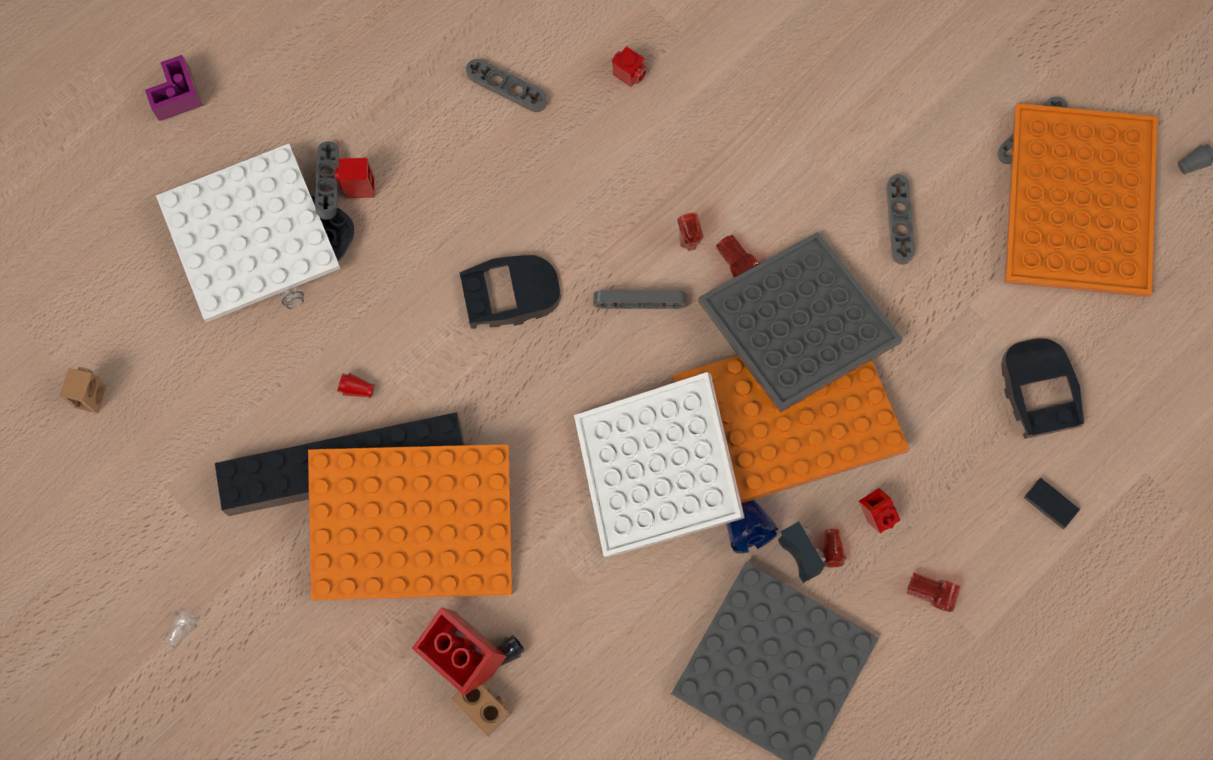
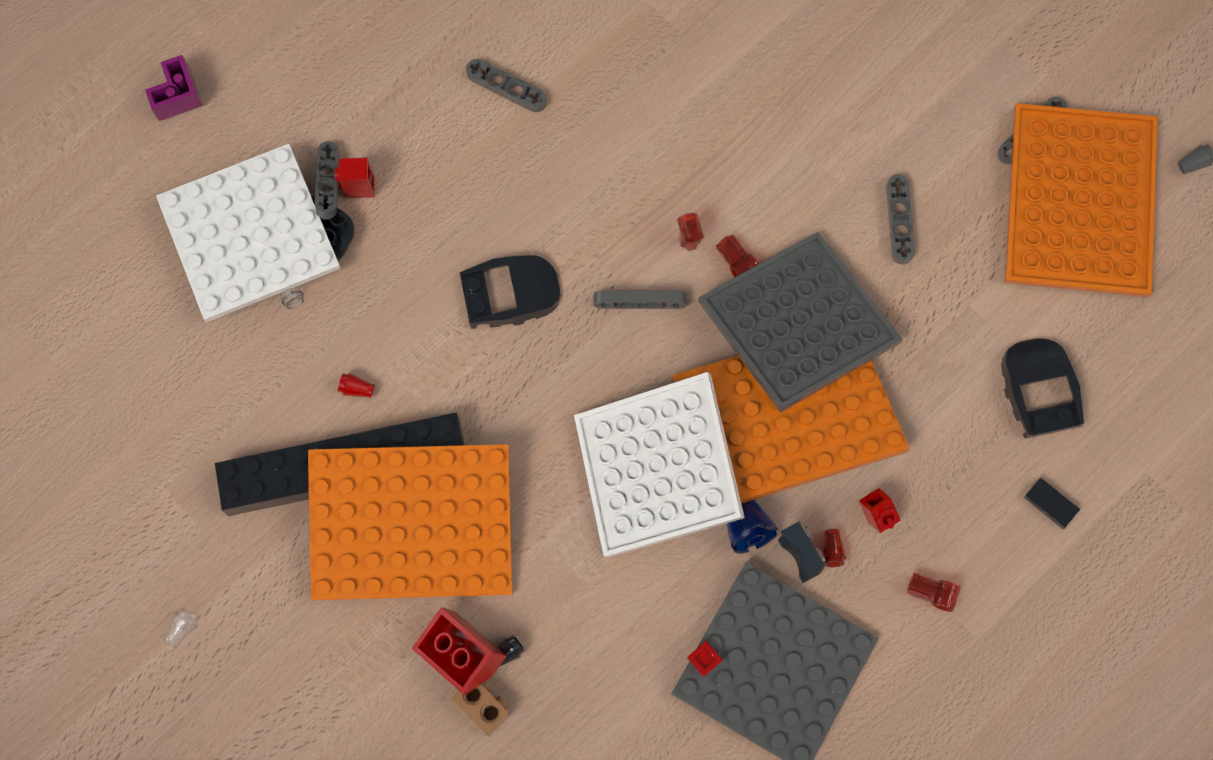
(83, 389): medium nougat brick -> none
(629, 66): red brick -> none
(704, 659): none -> red tile

